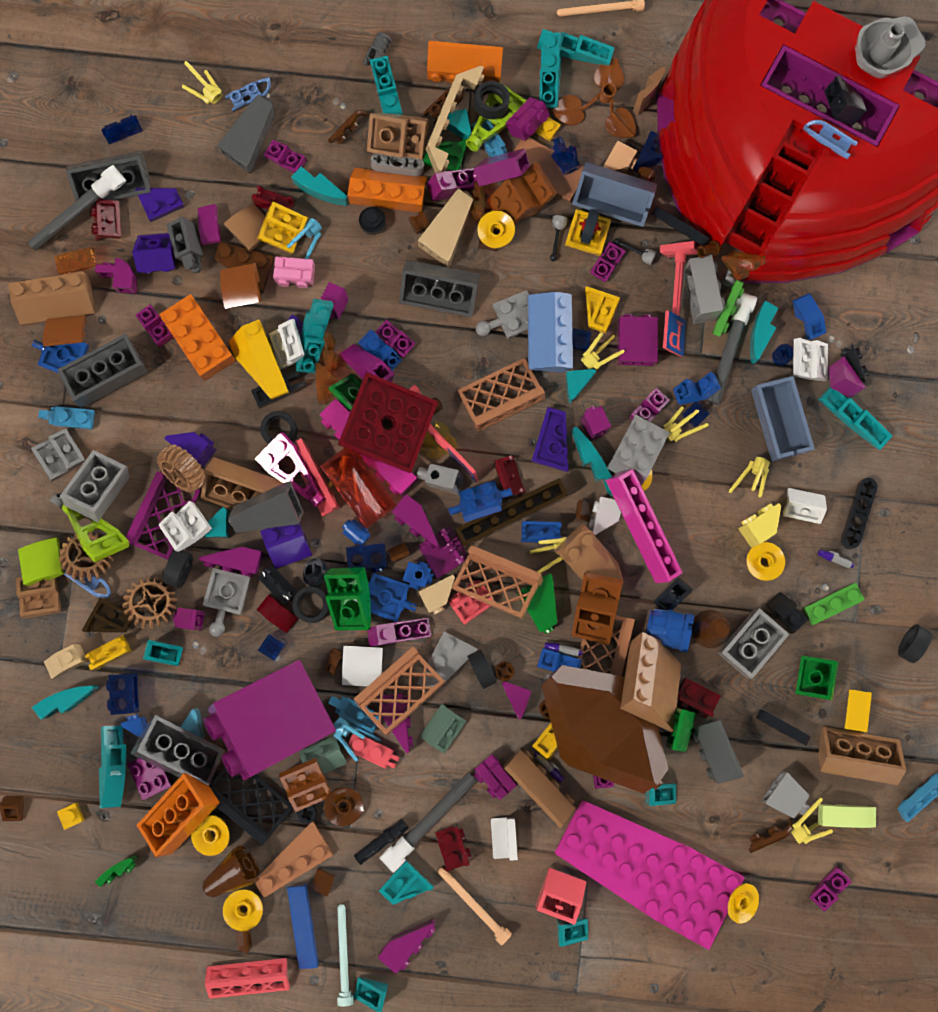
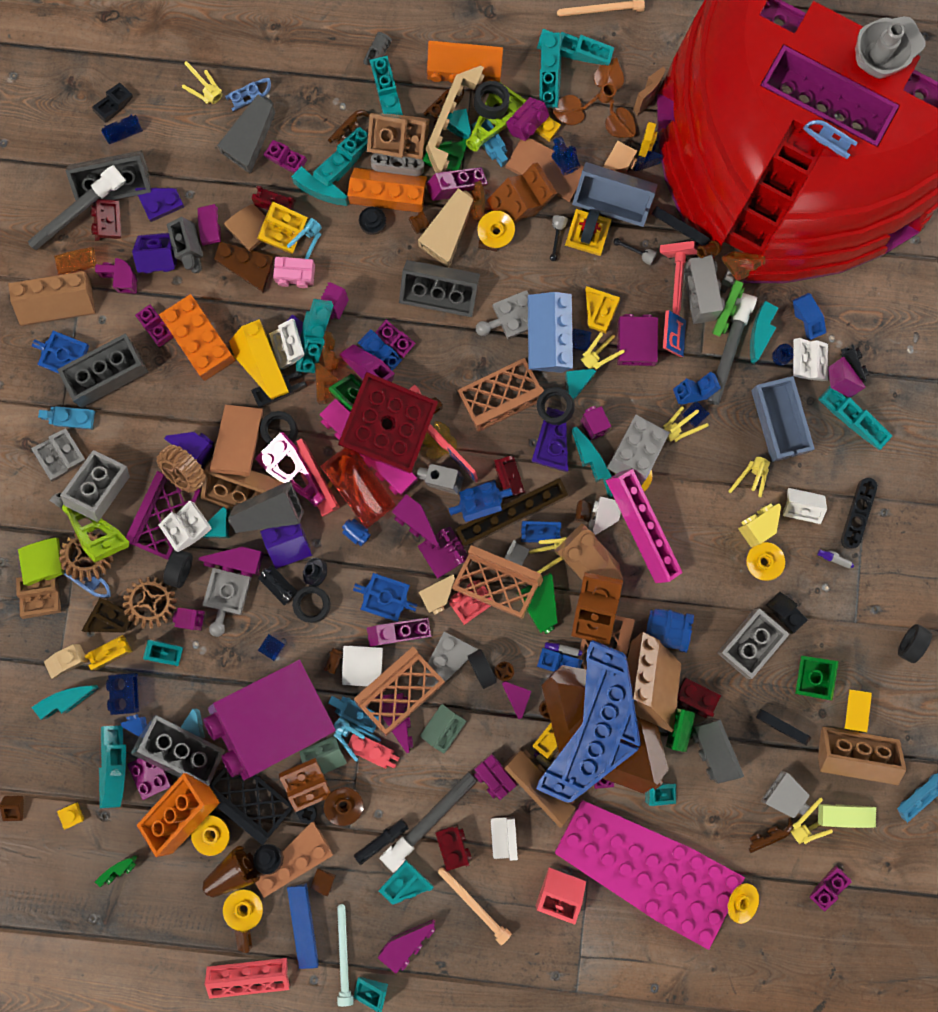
(64, 330): dark orange slope -> none
(113, 103): none -> black slope
(237, 440): none -> nougat tile
(240, 285): dark orange slope -> none
(268, 859): none -> black plate
(277, 614): dark red slope -> none
(343, 159): none -> teal slope
(348, 598): green slope -> none
(367, 552): clear blue brick -> none
(398, 552): reddish brown slope -> none
(410, 575): blue brick -> none
(501, 167): magenta brick -> none
(516, 553): none -> light grey panel
(544, 396): none -> black tyre
(569, 933): teal slope -> none
(606, 720): none -> blue wing
(607, 262): magenta slope -> none
(646, 174): reddish brown wheel -> none
(648, 139): none -> yellow wing
(651, 405): magenta slope -> none
(672, 594): black slope -> none
(710, 629): reddish brown cone -> none
(833, 603): bright green plate -> none
(844, 101): black slope -> none

